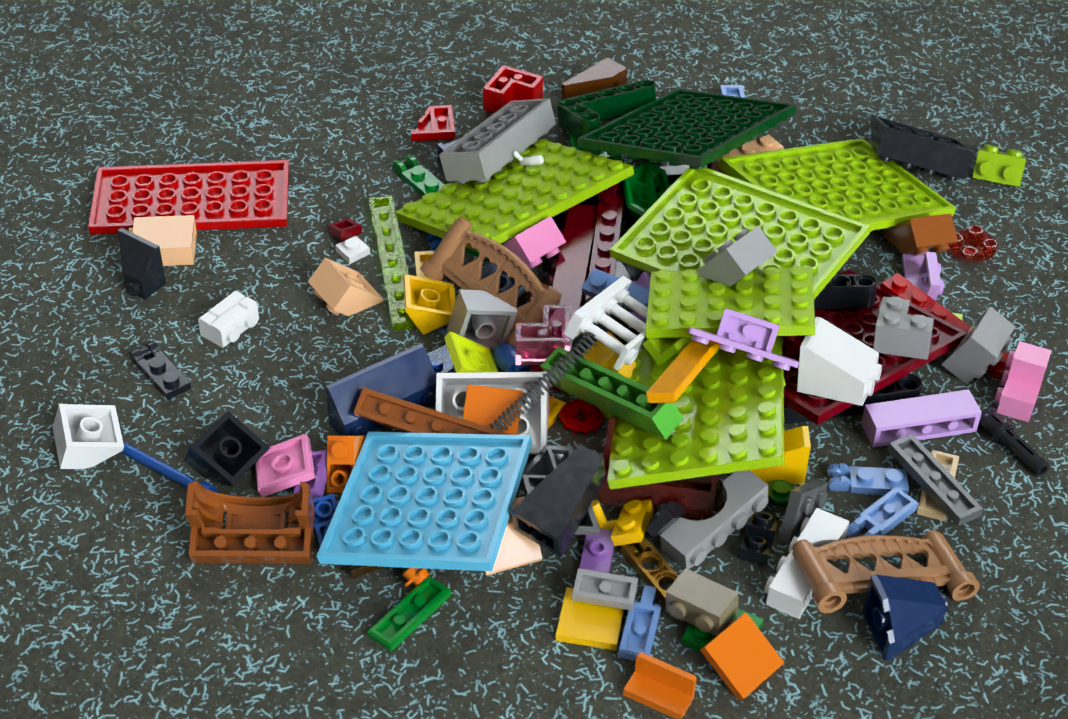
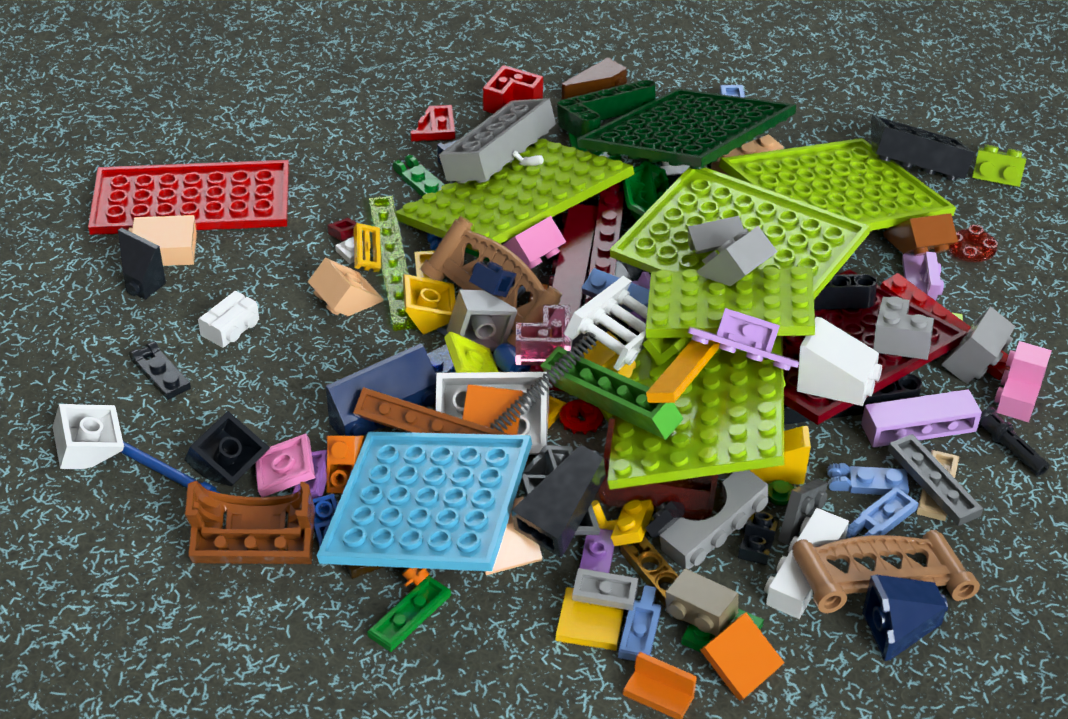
(358, 254): none -> yellow tile
(492, 278): none -> dark blue brick
(713, 234): none -> light grey panel

